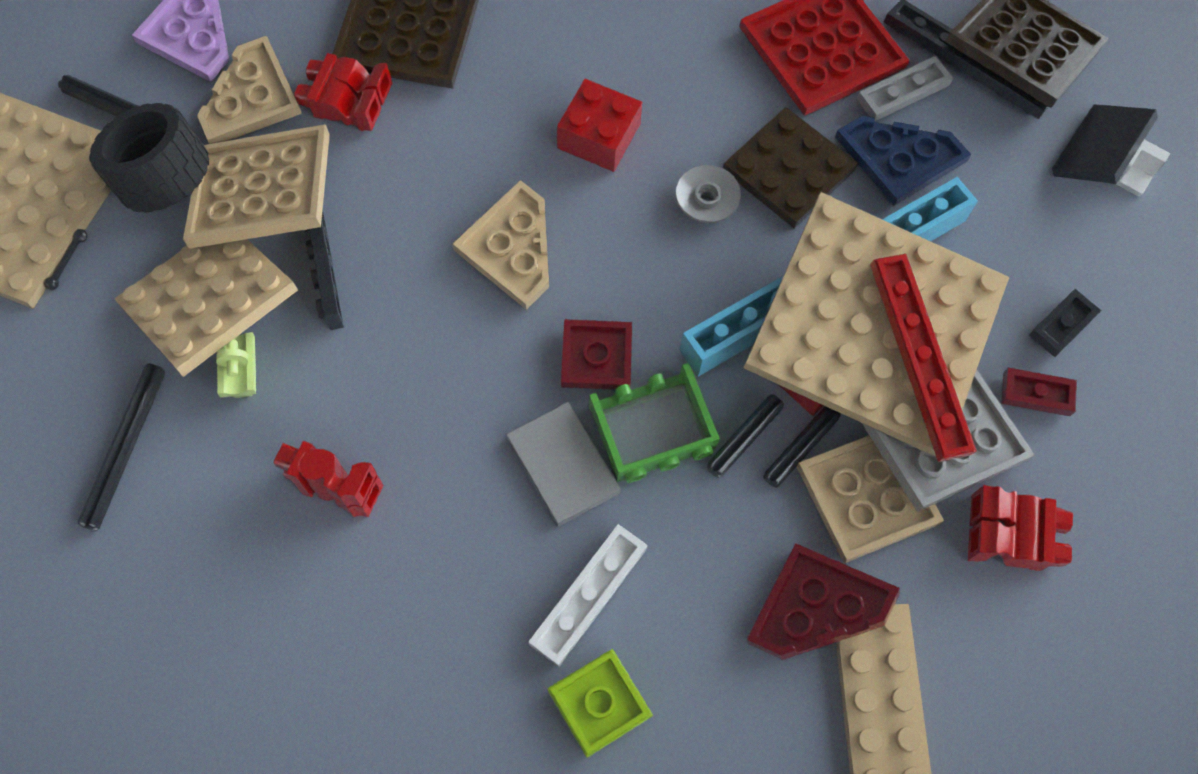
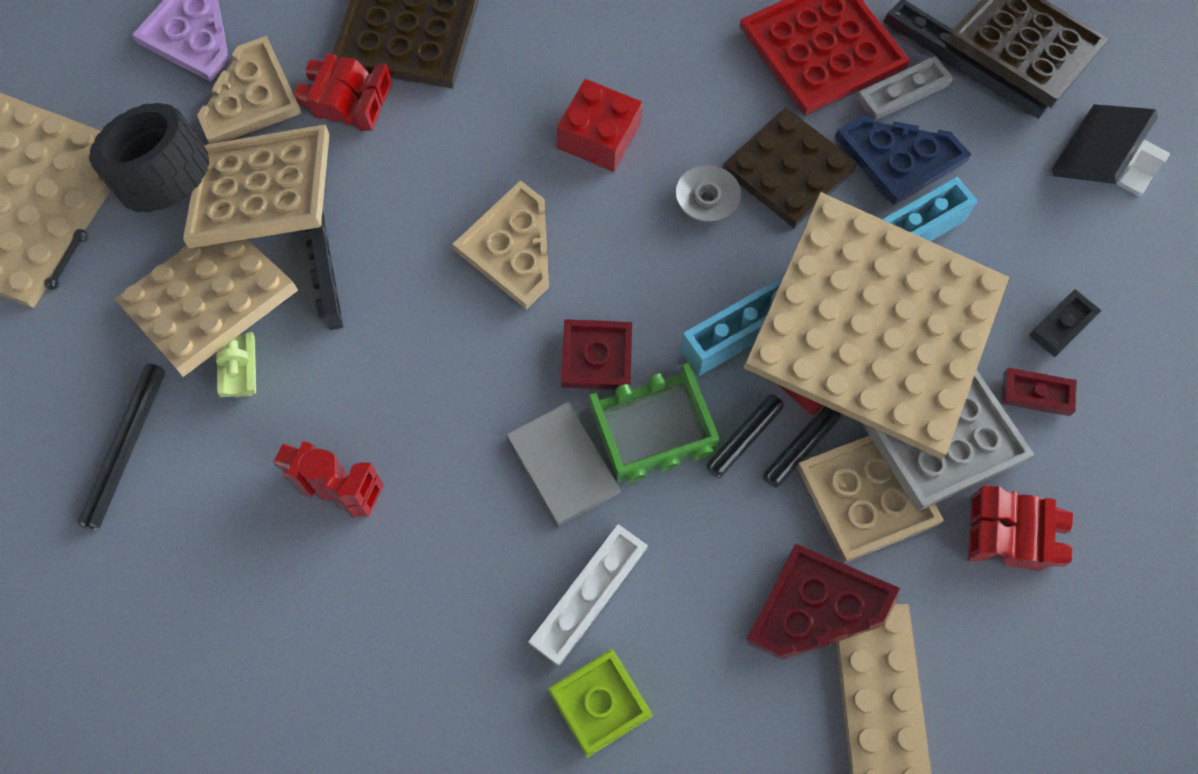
(94, 96): black axle -> none
(922, 358): red tile -> none

